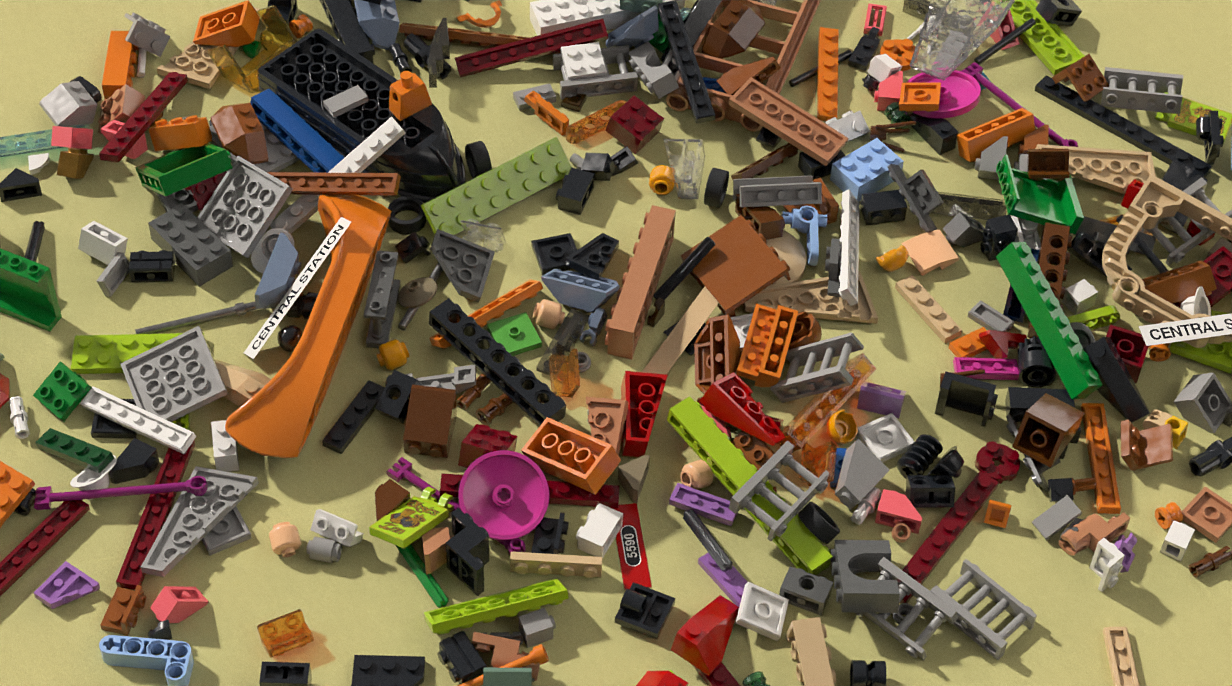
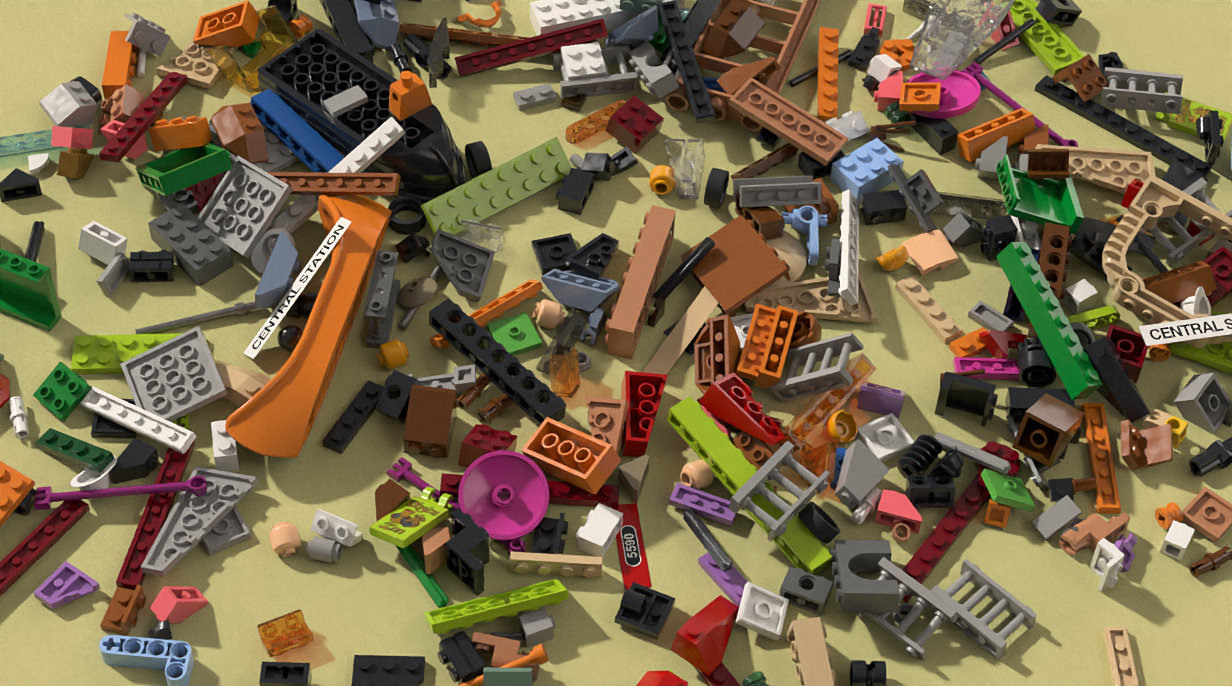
(547, 112): orange hinge -> none
(974, 453): none -> light grey axle
(1007, 490): none -> bright green plate
(1109, 60): none -> black piece

